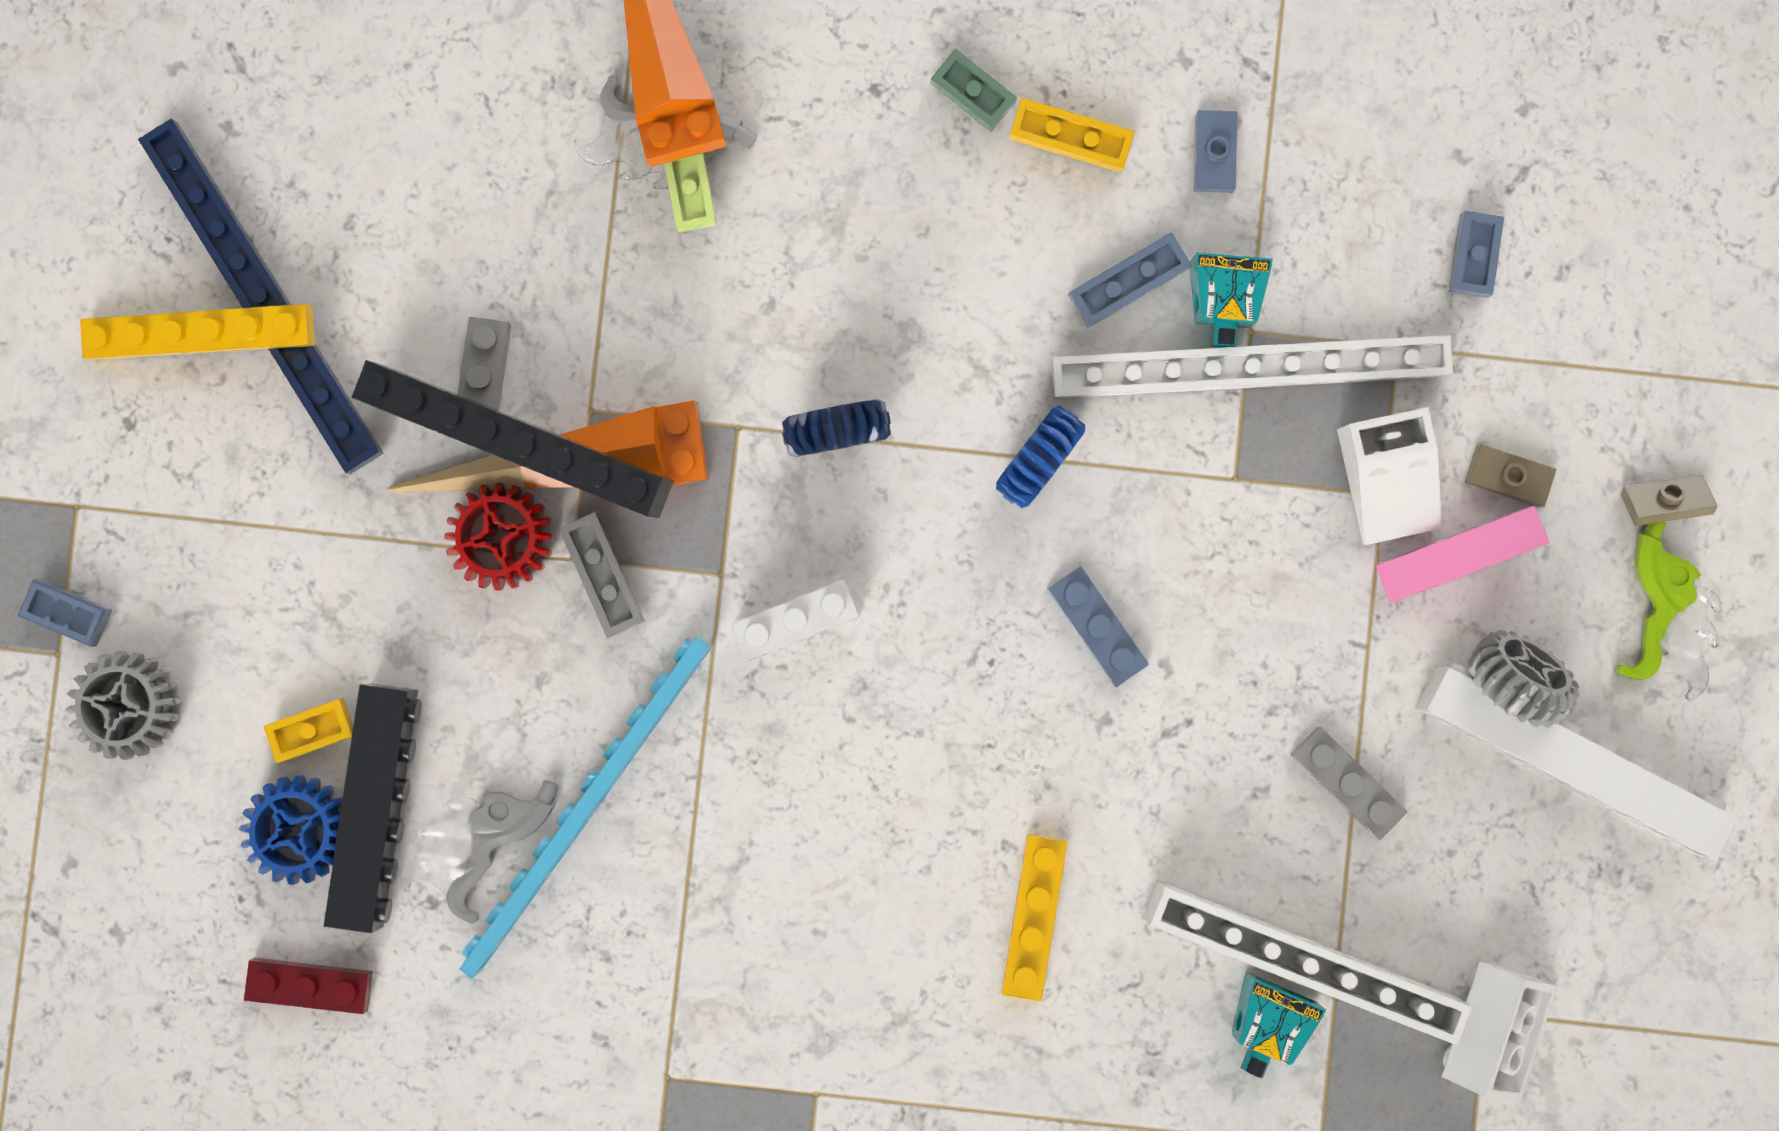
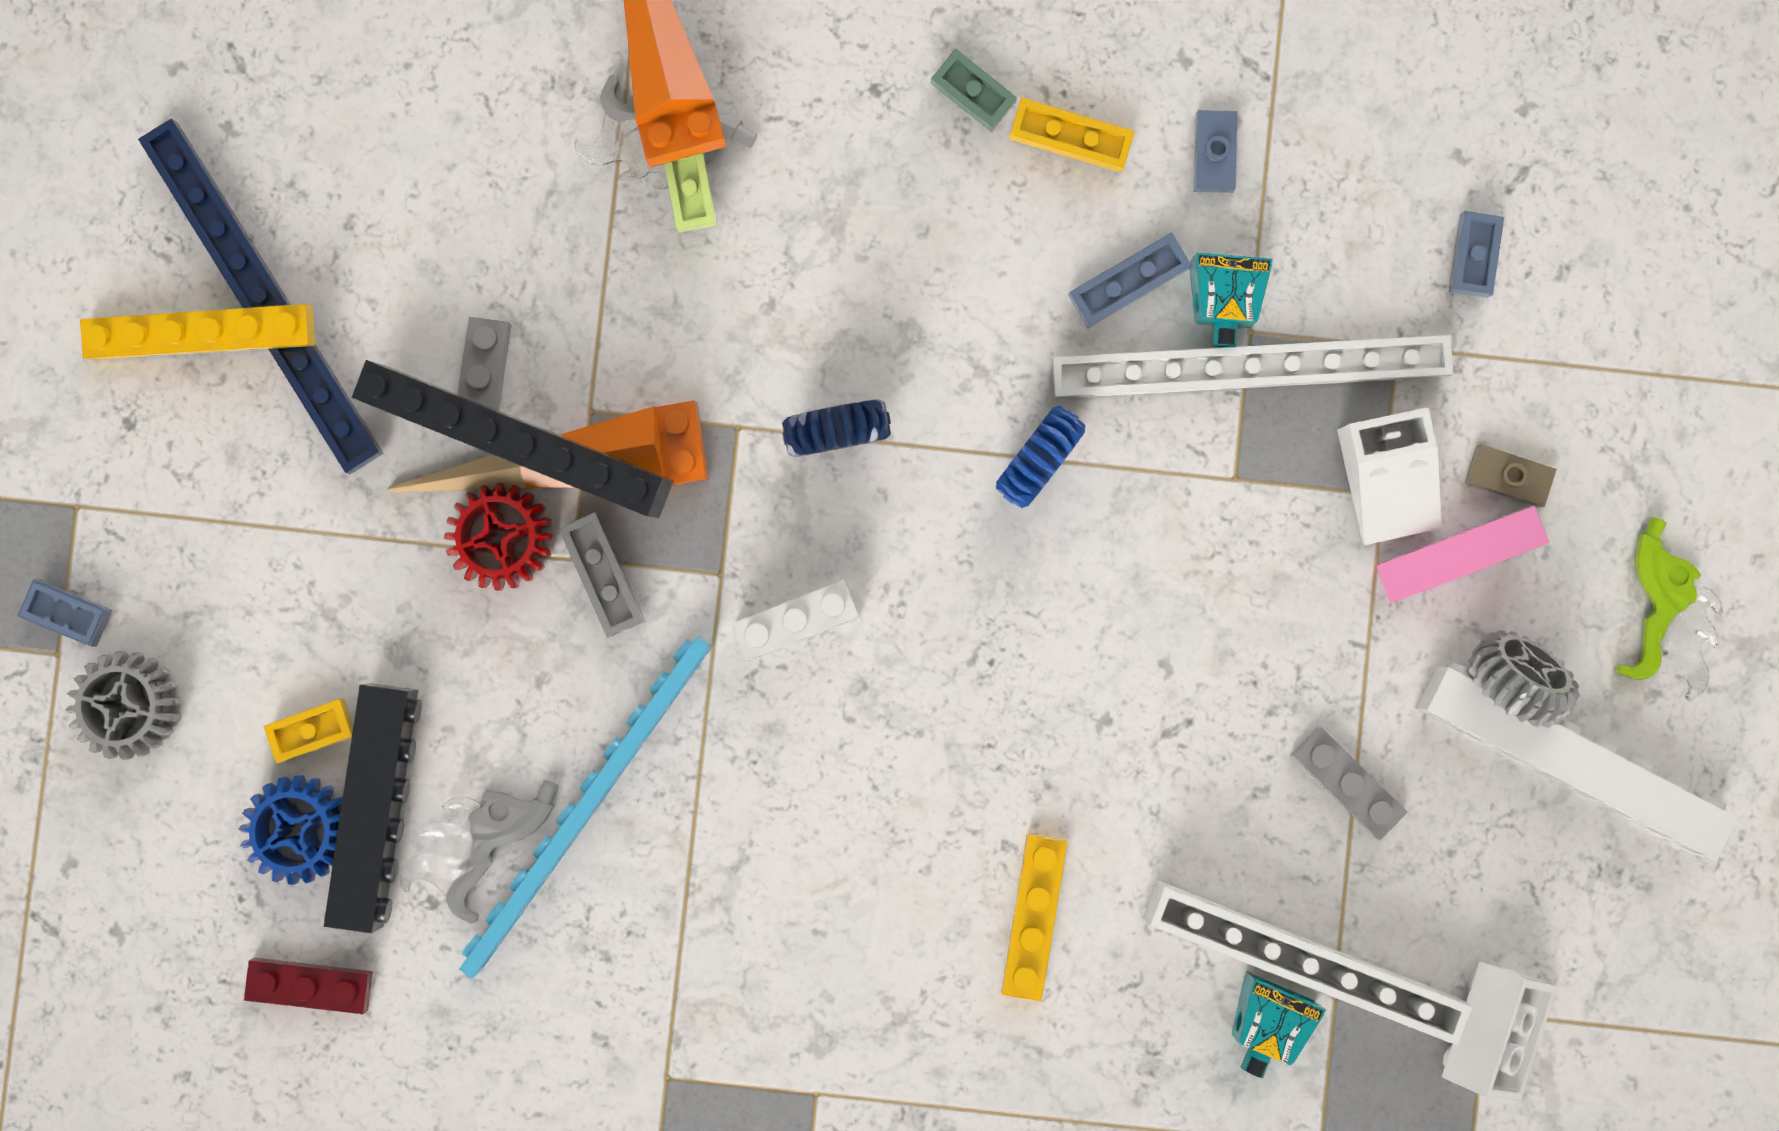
(1098, 626): sand blue plate -> none
(1668, 500): plate -> none

